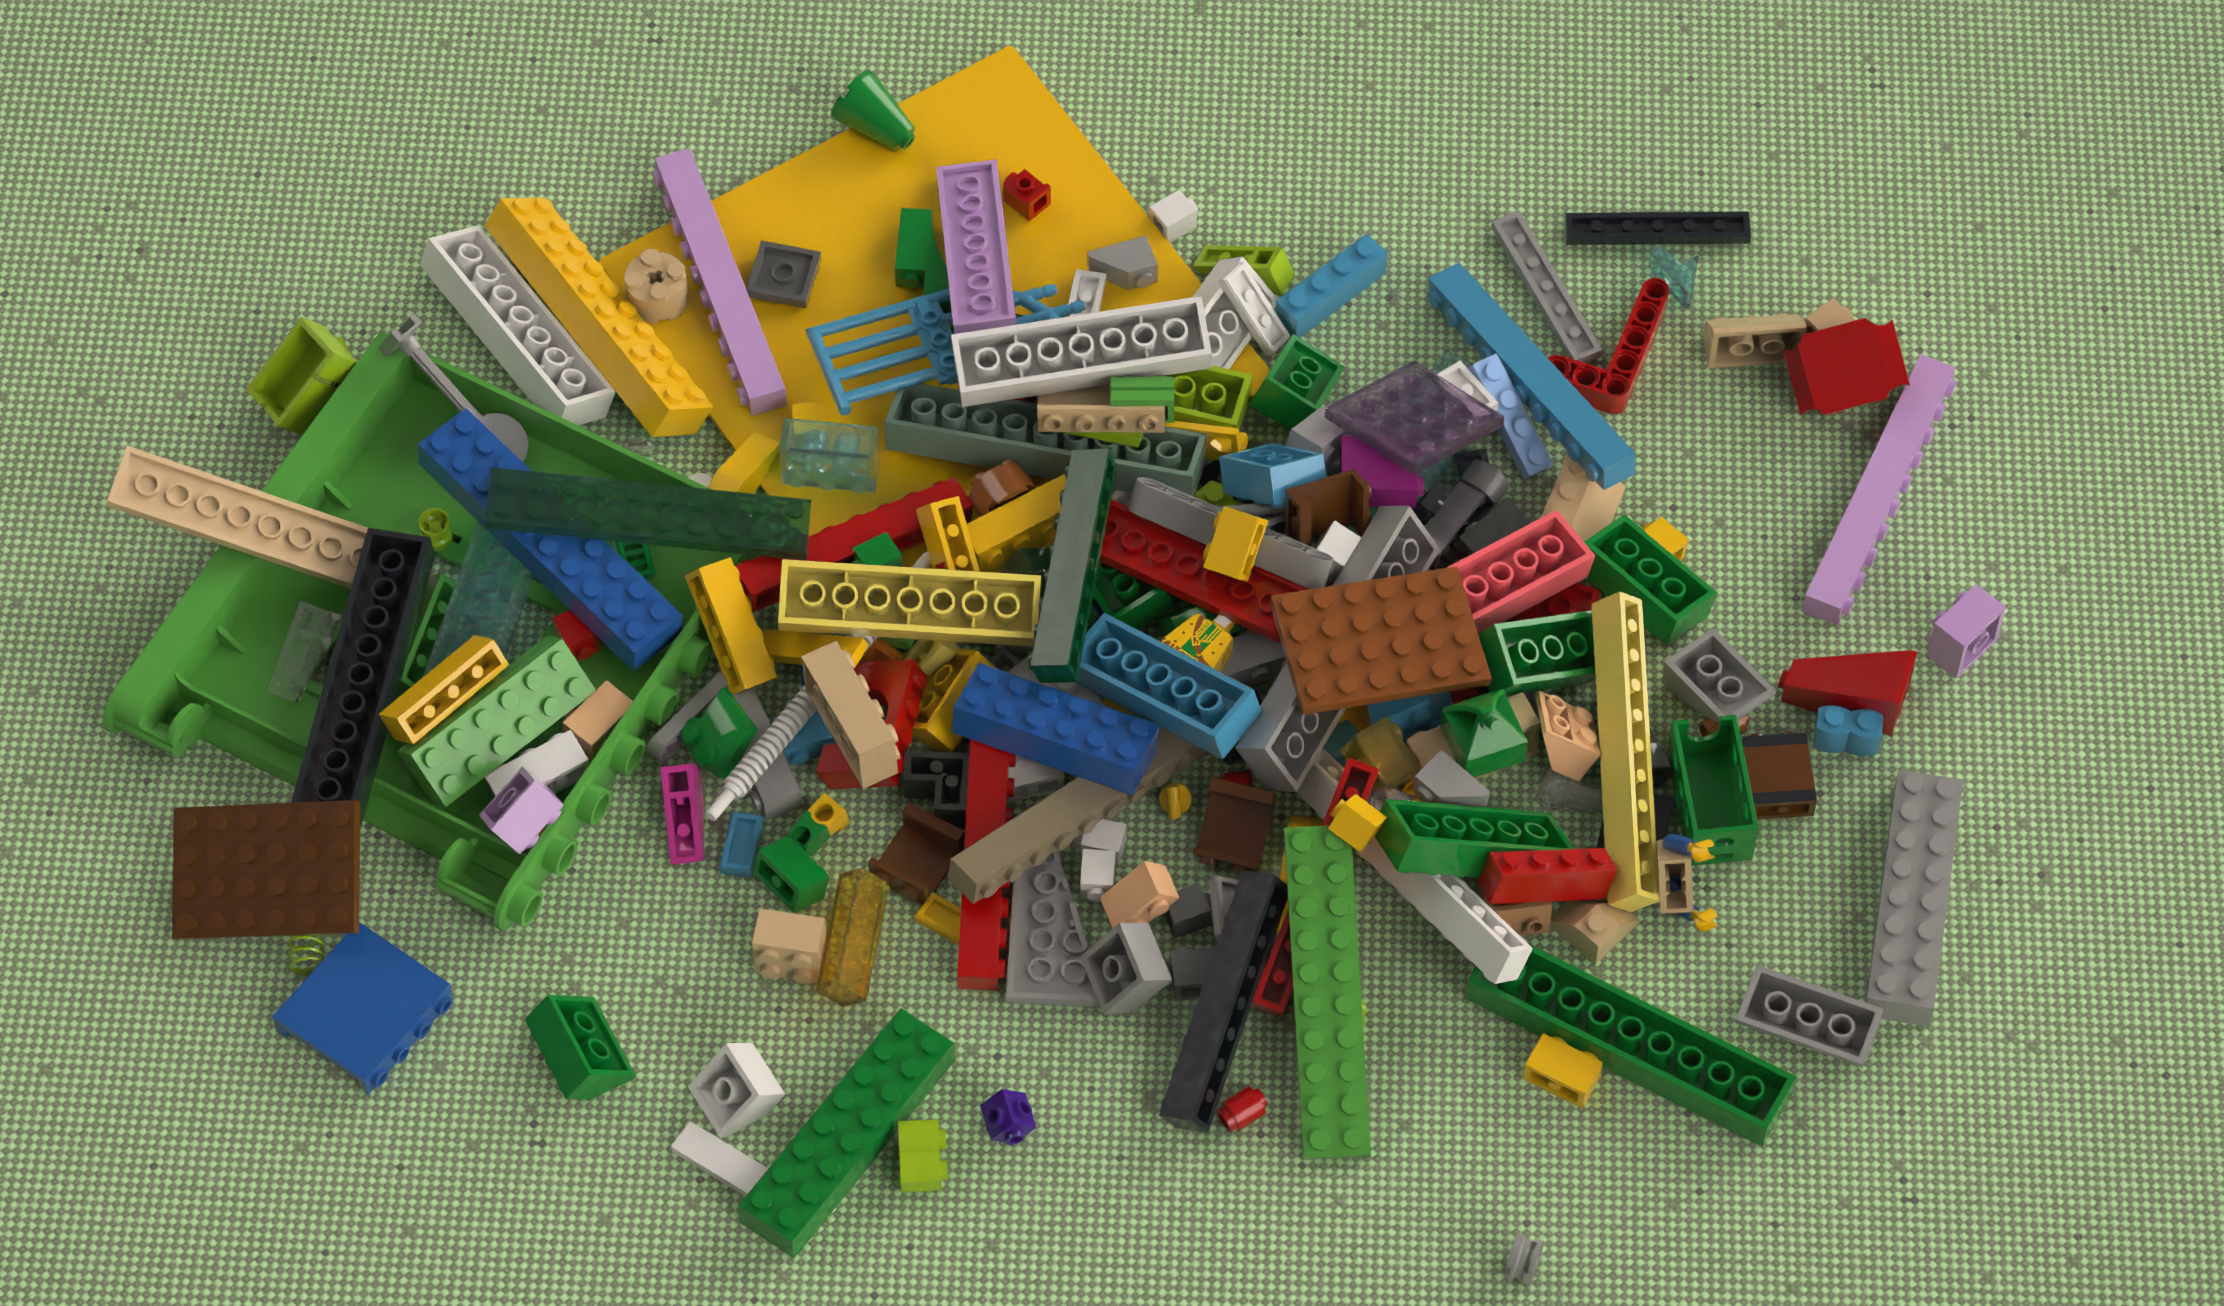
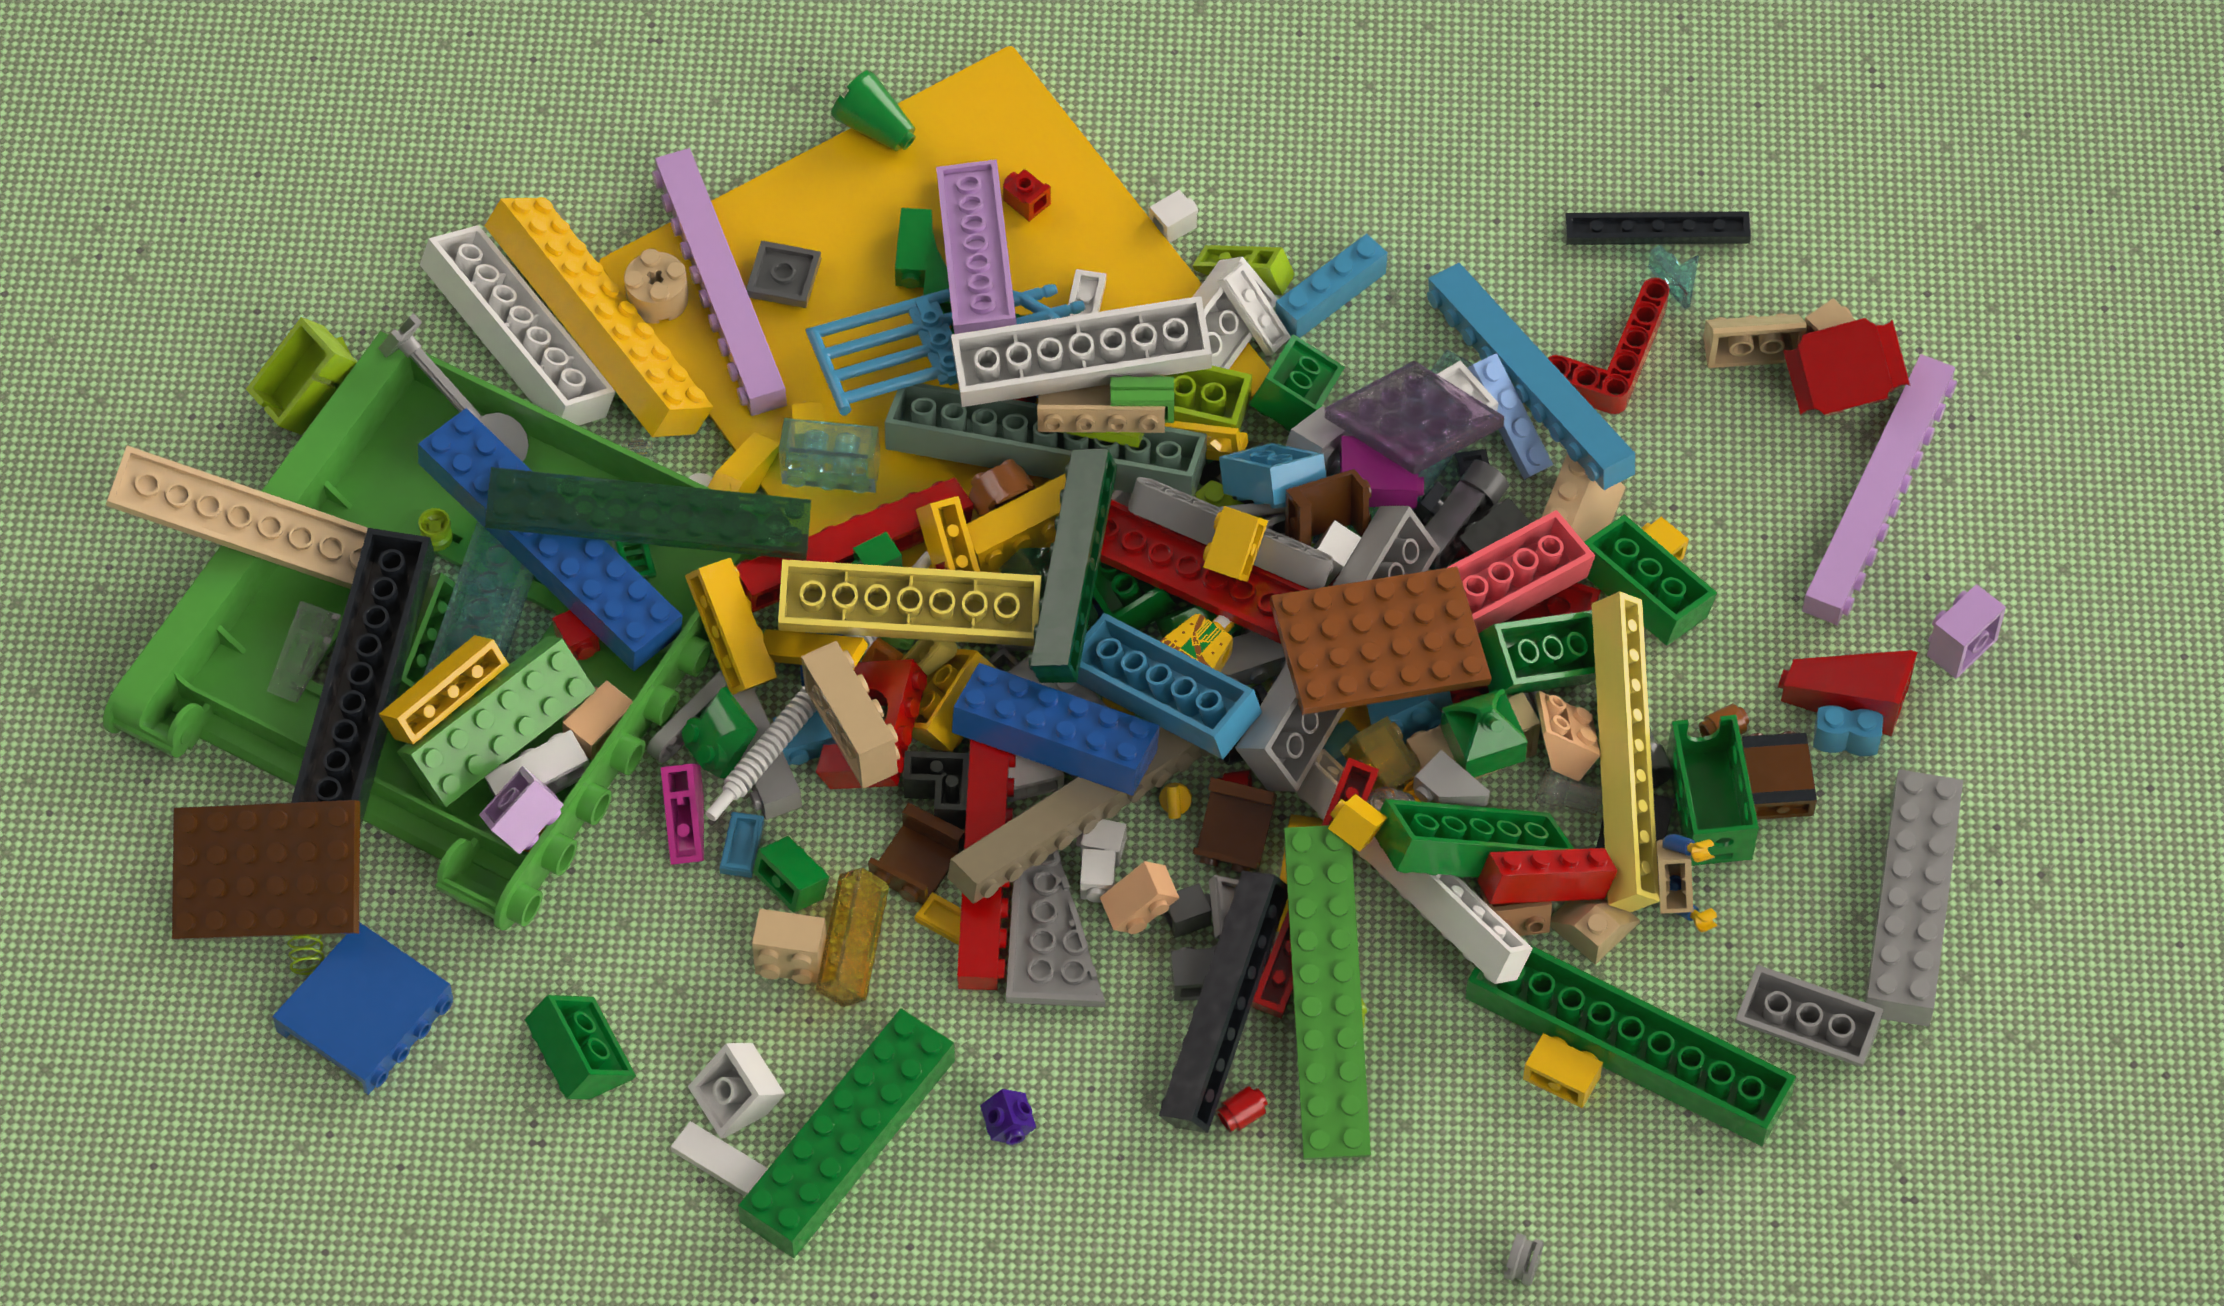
(818, 824): leg -> none
(920, 1155): lime brick -> none
(1125, 263): light grey slope -> none
(1126, 968): light grey brick -> none
(1546, 288): light grey plate -> none
(1715, 678): light grey slope -> none

